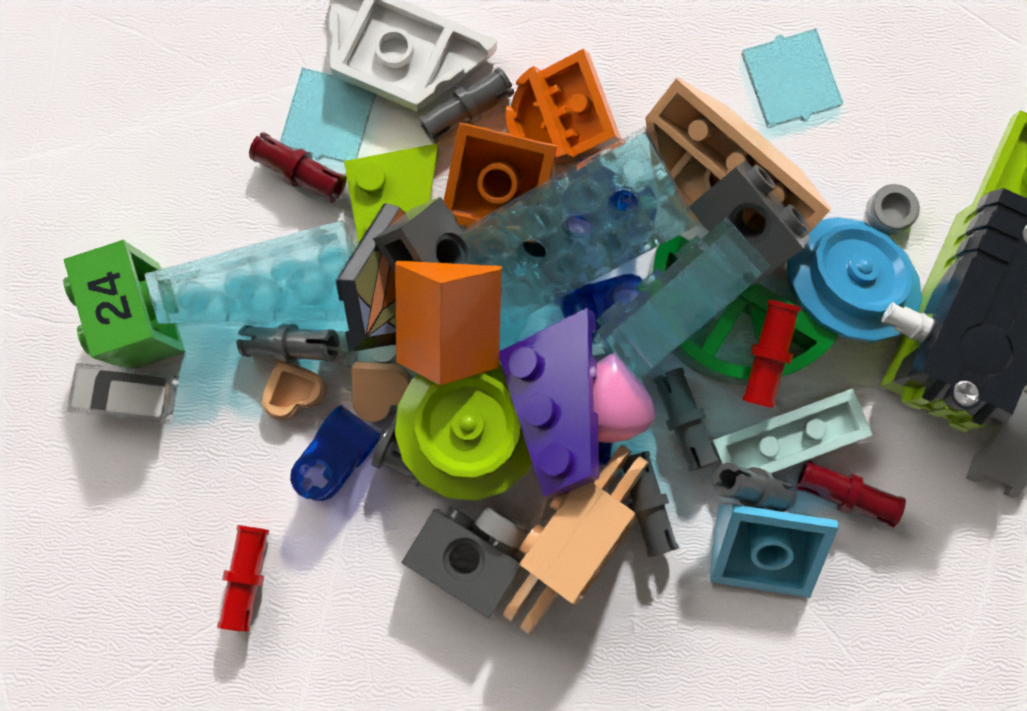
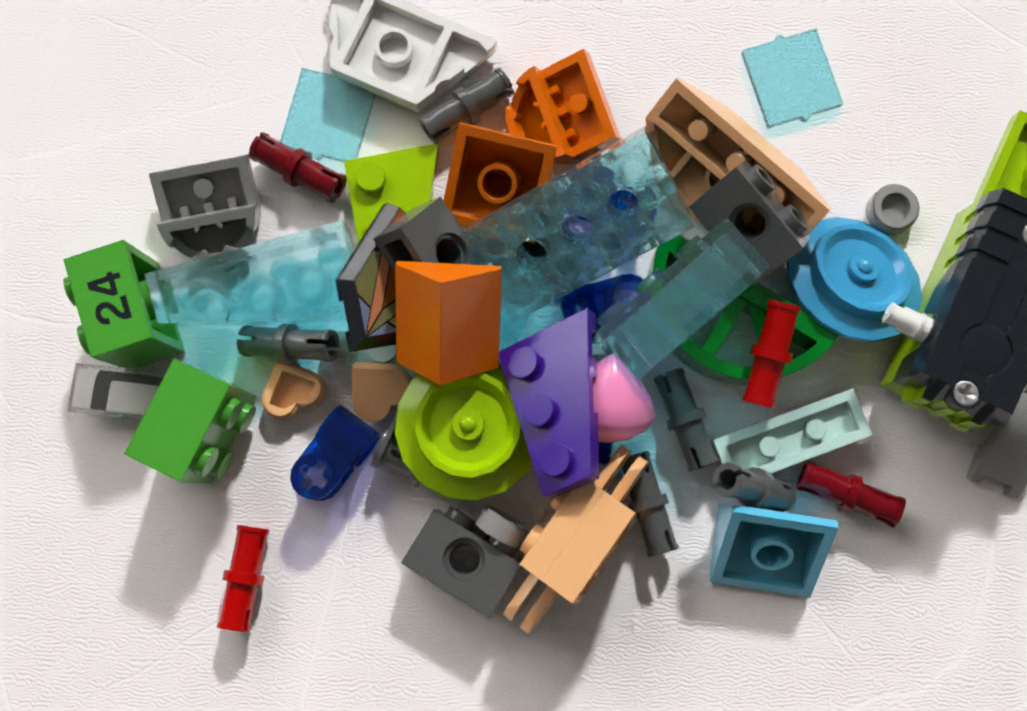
(192, 425): none -> bright green brick
(207, 206): none -> light grey slope

